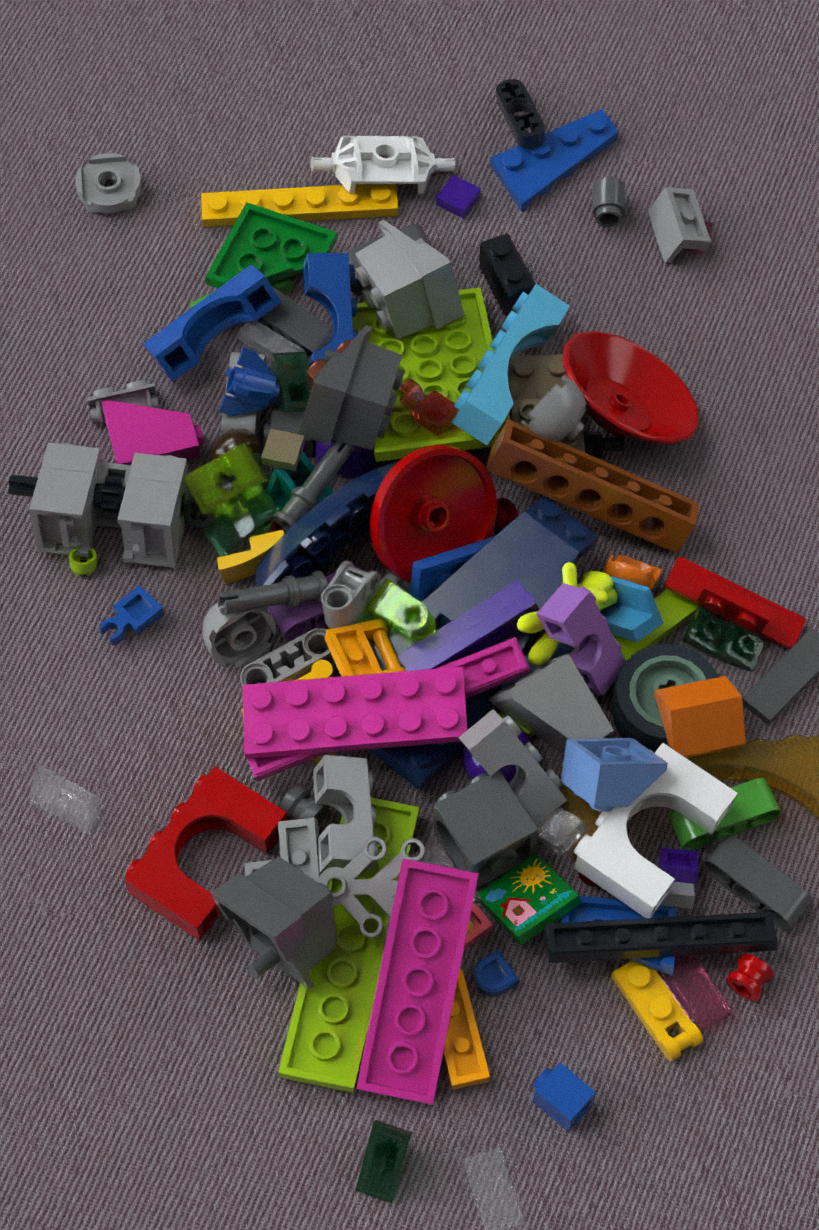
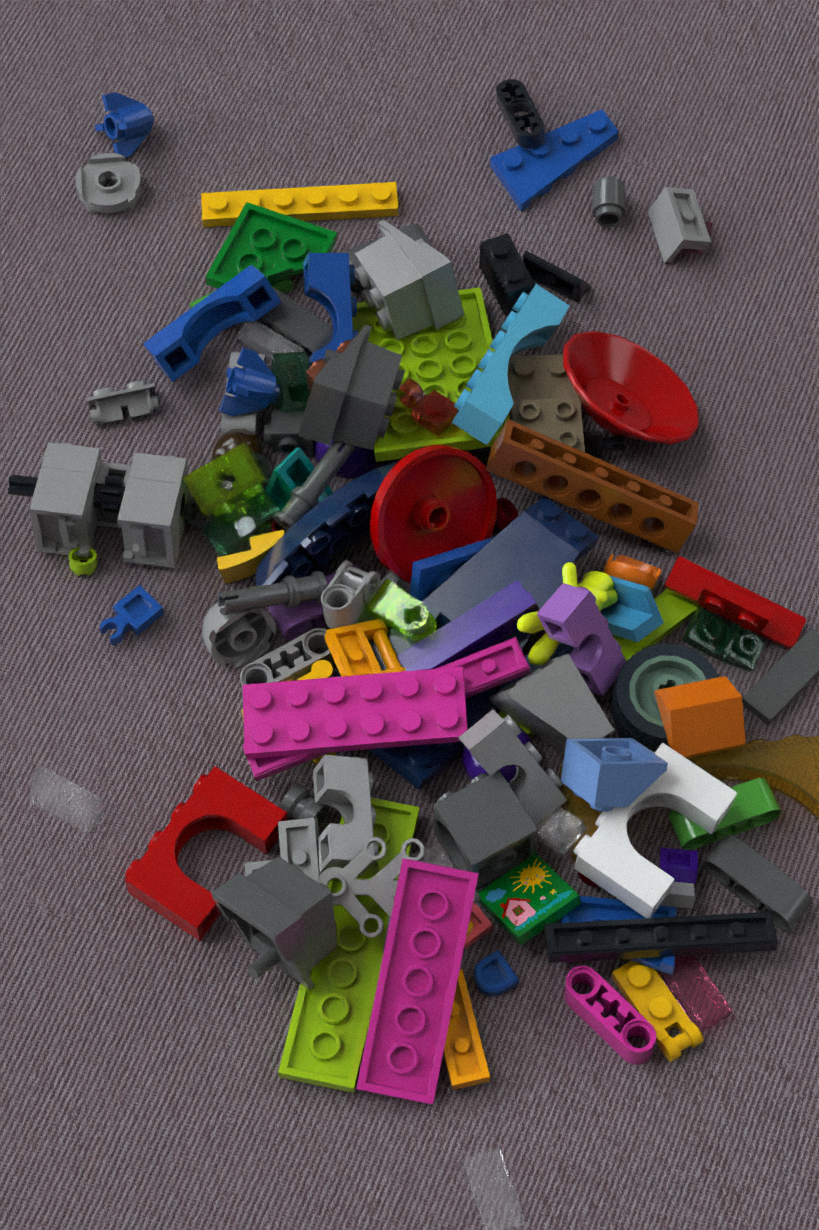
(127, 122): none -> blue brick
(150, 431): dark pink slope -> none
(283, 449): dark tan tile -> none
(359, 161): white plate -> none
(384, 1161): clear green slope -> none
(458, 196): dark purple tile -> none
(555, 277): none -> black slope
(558, 412): light grey cylinder -> none
(563, 1095): blue brick -> none
(607, 1028): none -> dark pink beam
(749, 977): red wheel -> none

